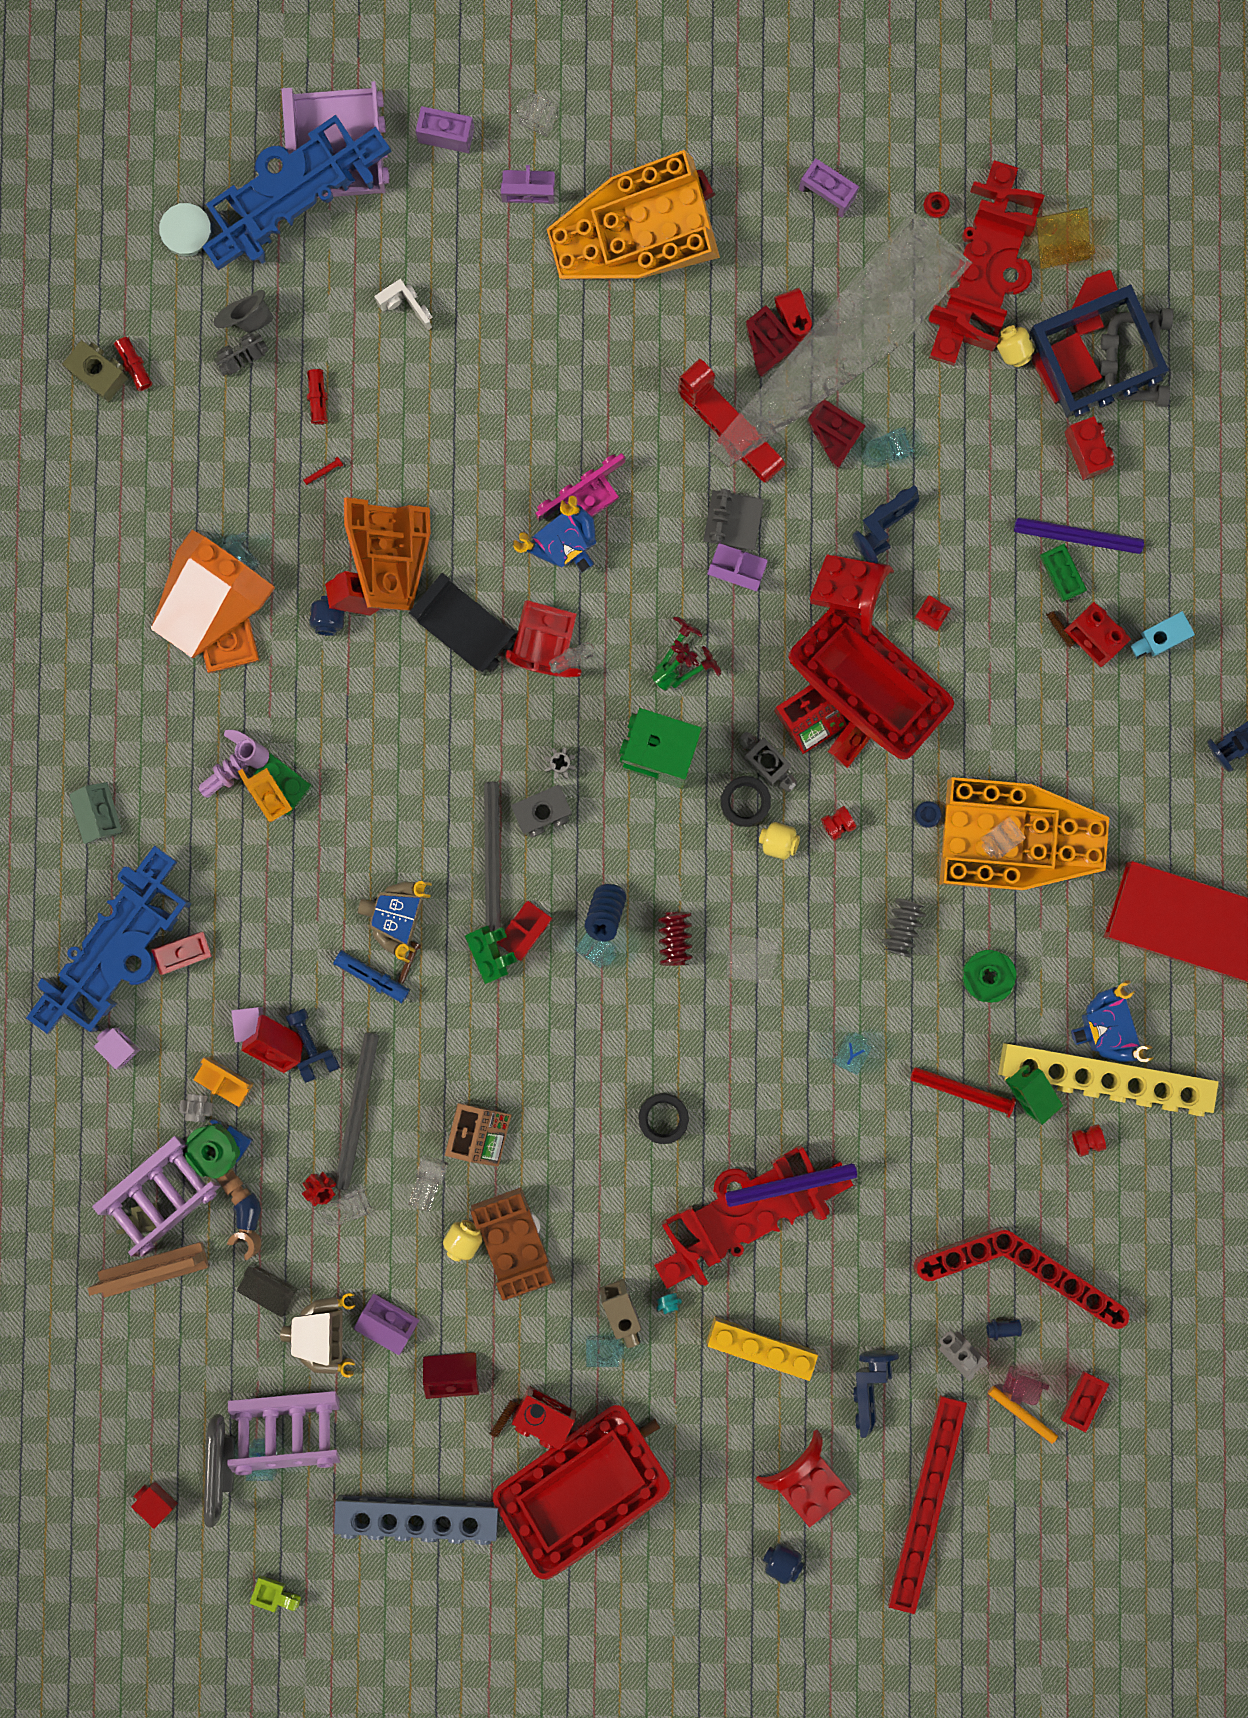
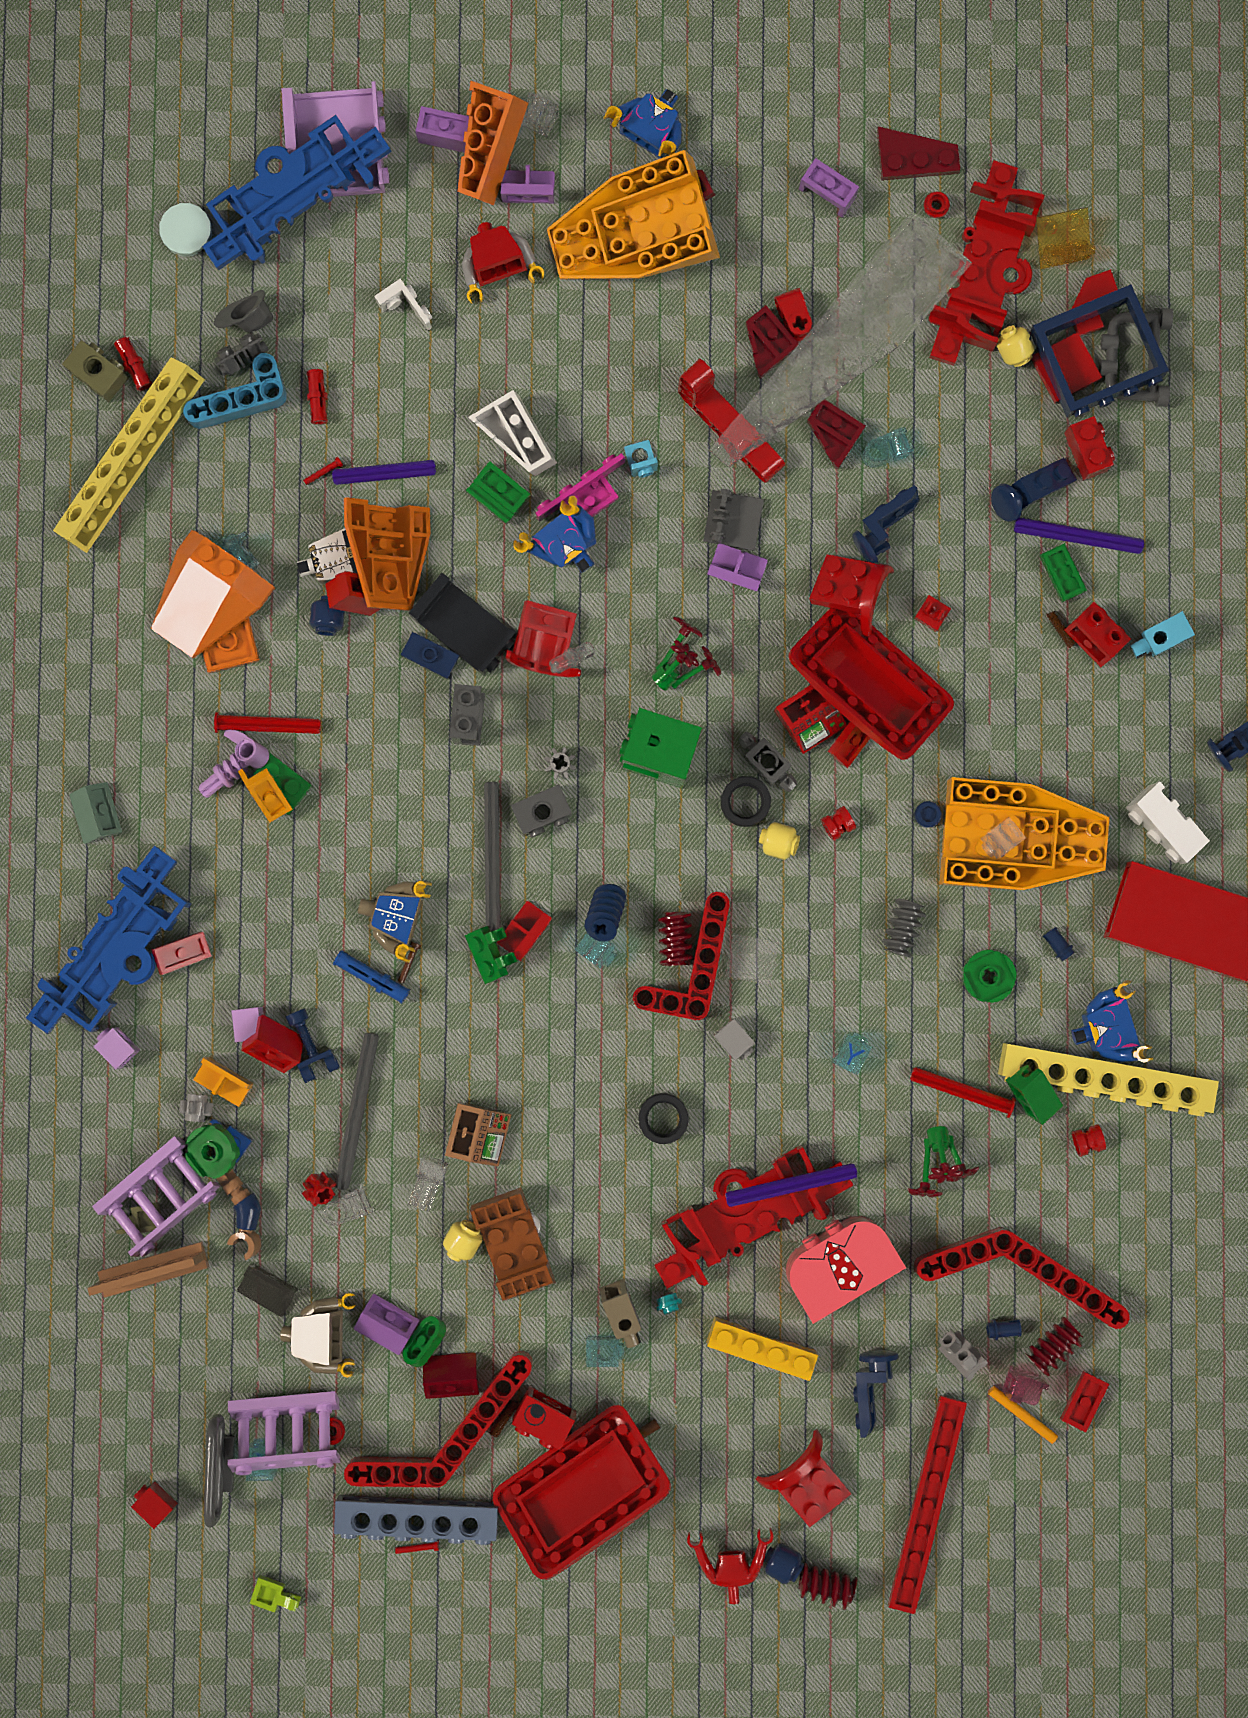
(128, 454): none -> light yellow brick
(235, 395): none -> dark azure beam
(266, 724): none -> red axle
(328, 558): none -> white torso
(338, 1424): none -> red plate
(384, 472): none -> dark purple axle
(419, 1547): none -> red piece
(424, 1341): none -> green plate
(430, 655): none -> dark blue plate
(458, 1437): none -> red beam
(467, 715): none -> dark grey panel
(489, 141): none -> orange wedge
(495, 256): none -> red torso
(498, 492): none -> green plate
(515, 431): none -> white wedge
(643, 468): none -> medium azure bracket
(649, 122): none -> blue torso
(698, 968): none -> red beam
(731, 1566): none -> red piece
(735, 1040): none -> light grey brick
(827, 1586): none -> dark red piece
(841, 1265): none -> coral brick
(914, 156): none -> dark red wing
(939, 1140): none -> plant
(1012, 500): none -> dark blue piece
(1055, 1346): none -> dark red piece
(1058, 944): none -> dark blue pin
(1167, 824): none -> white wedge

